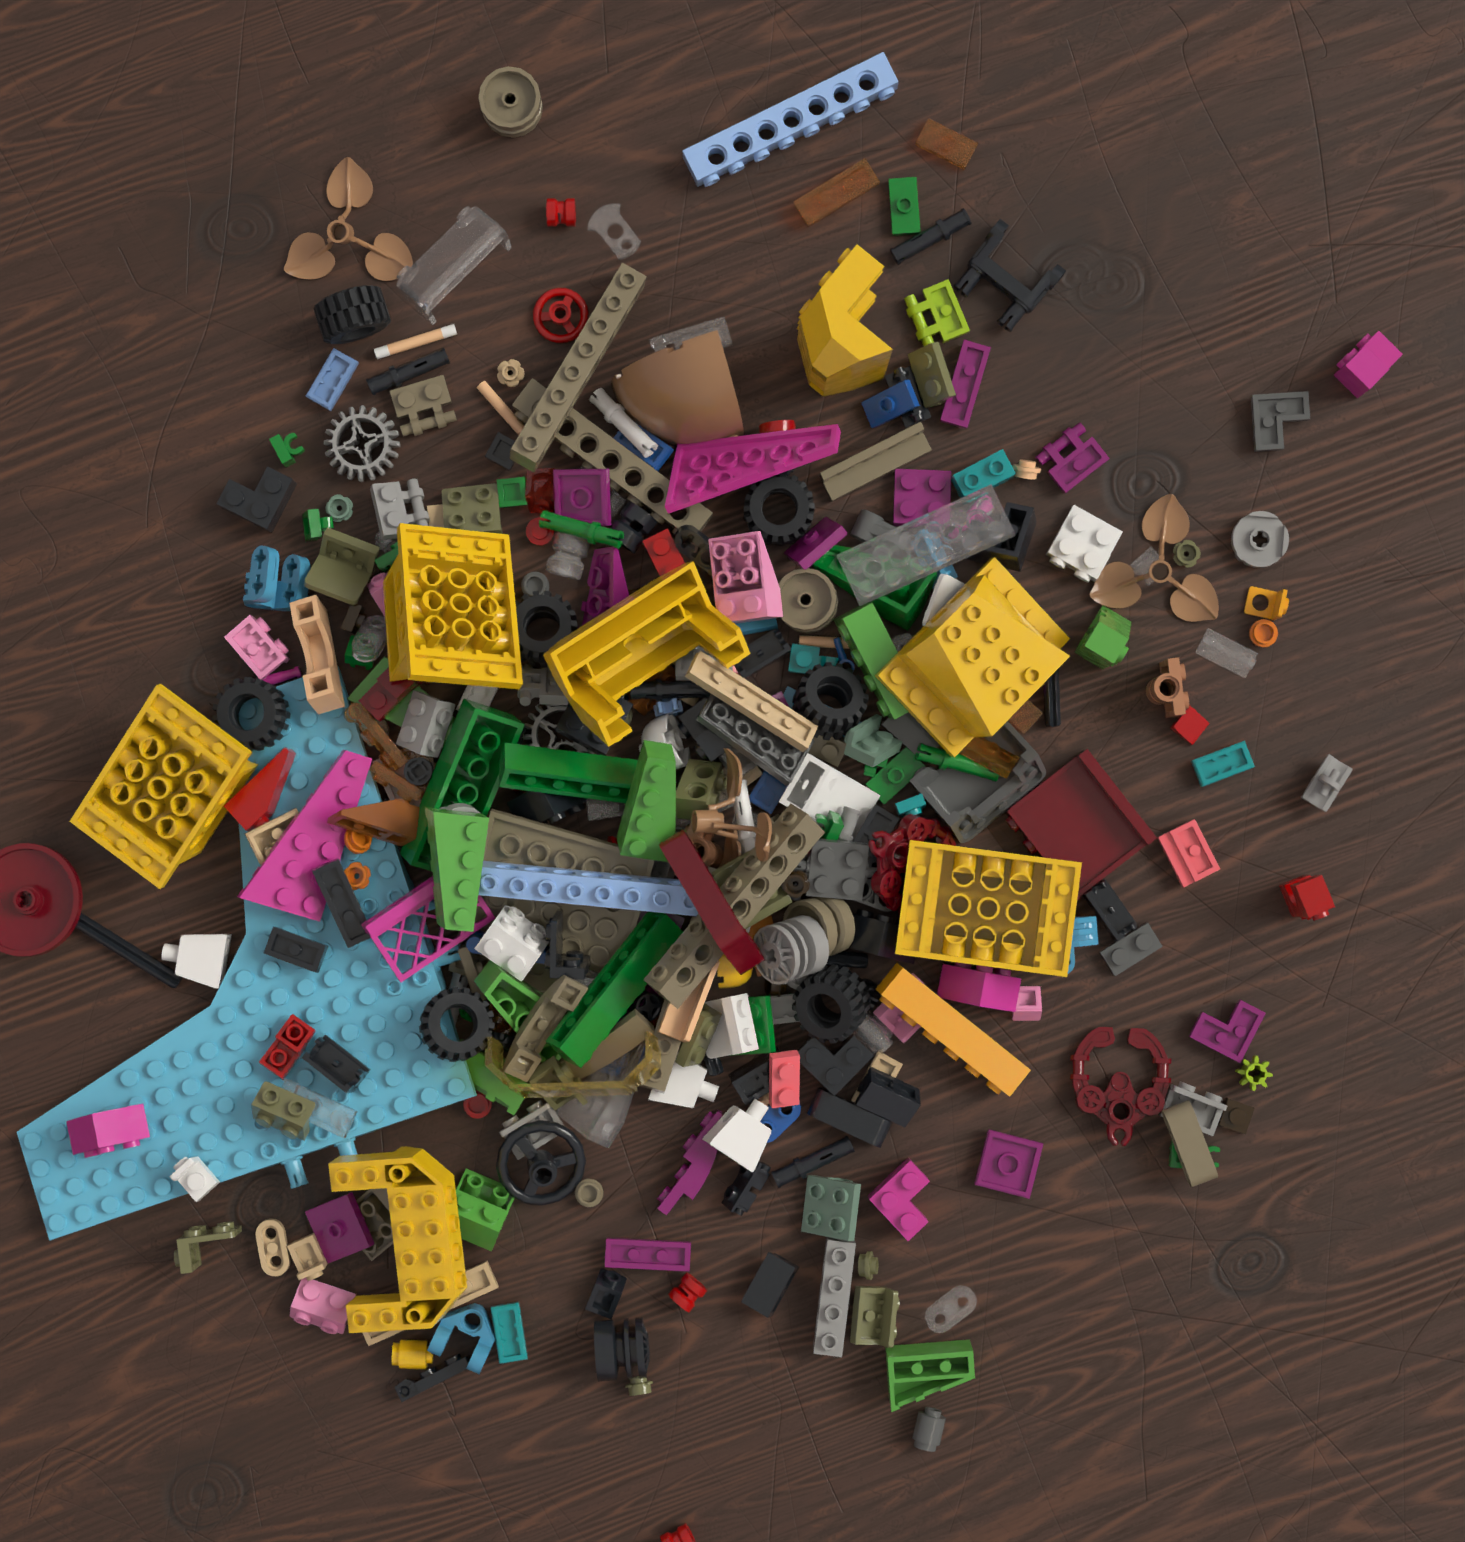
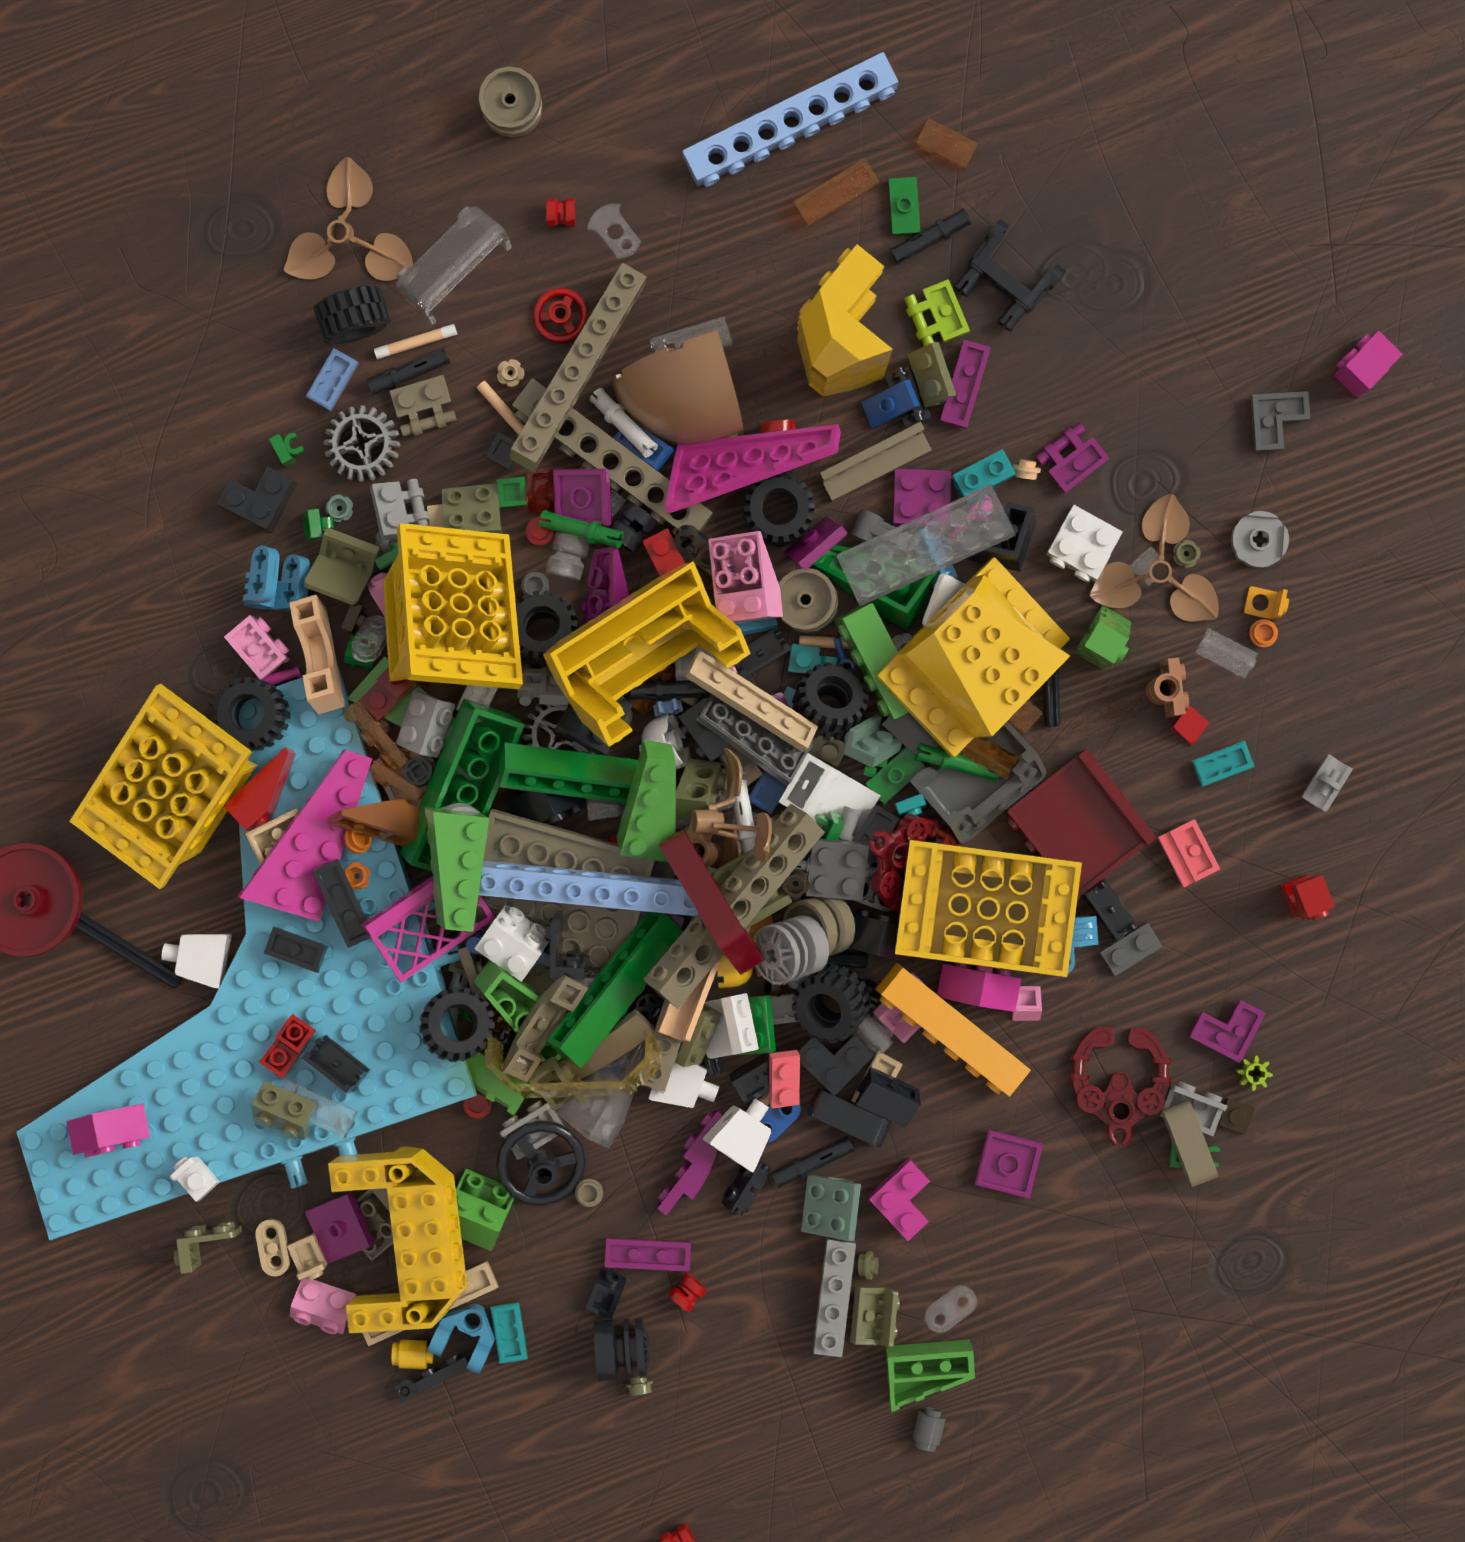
(770, 1284): black hinge -> none

